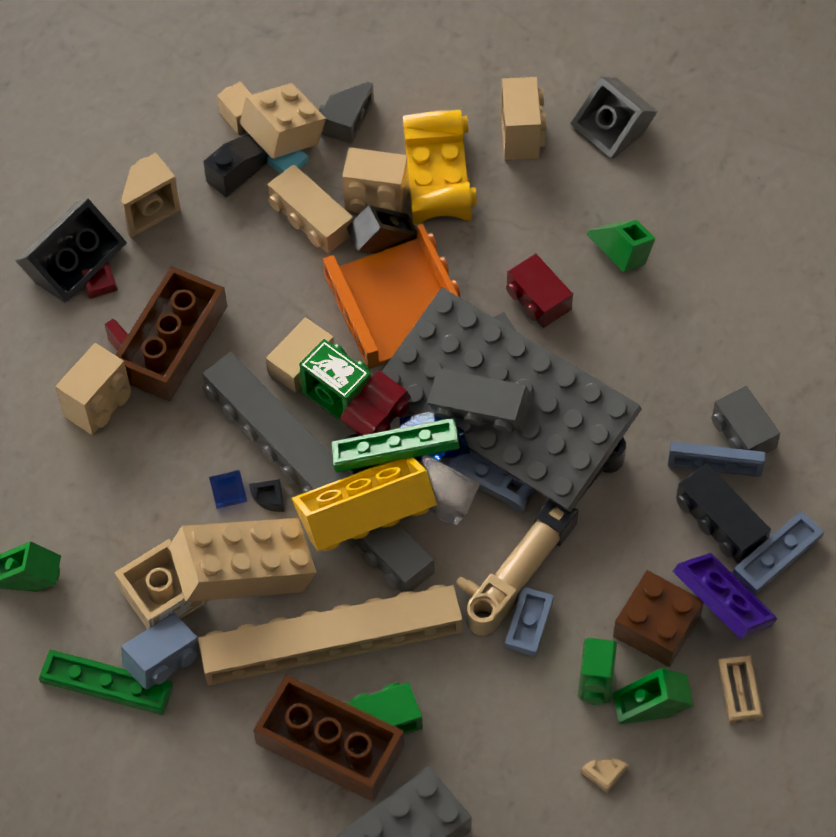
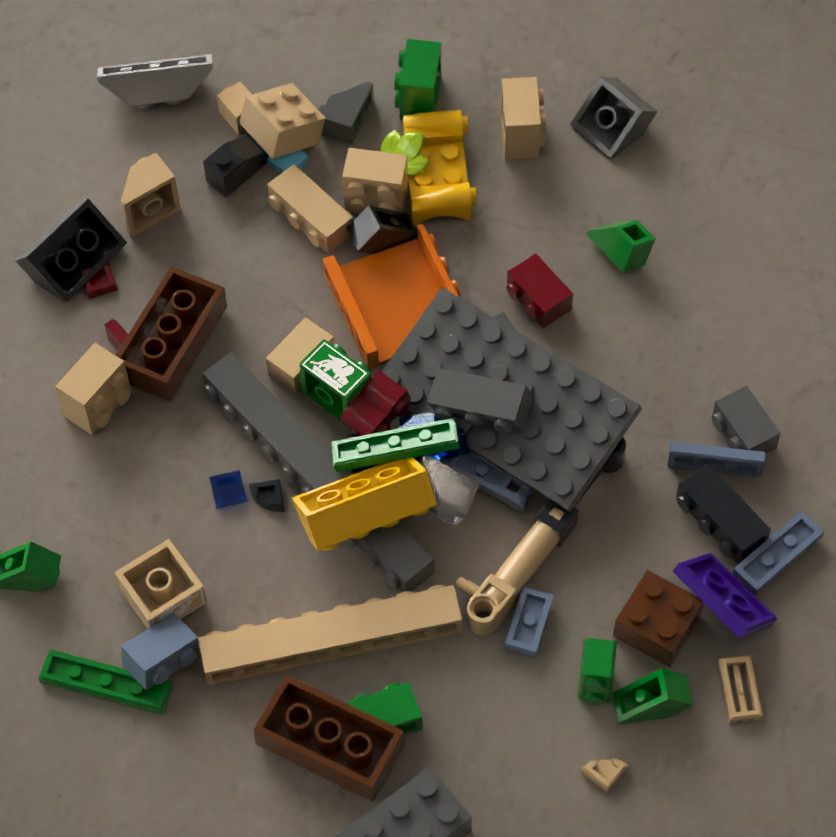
(156, 80): none -> light grey wedge
(242, 559): tan brick -> none
(409, 145): none -> lime plate
(418, 77): none -> green brick

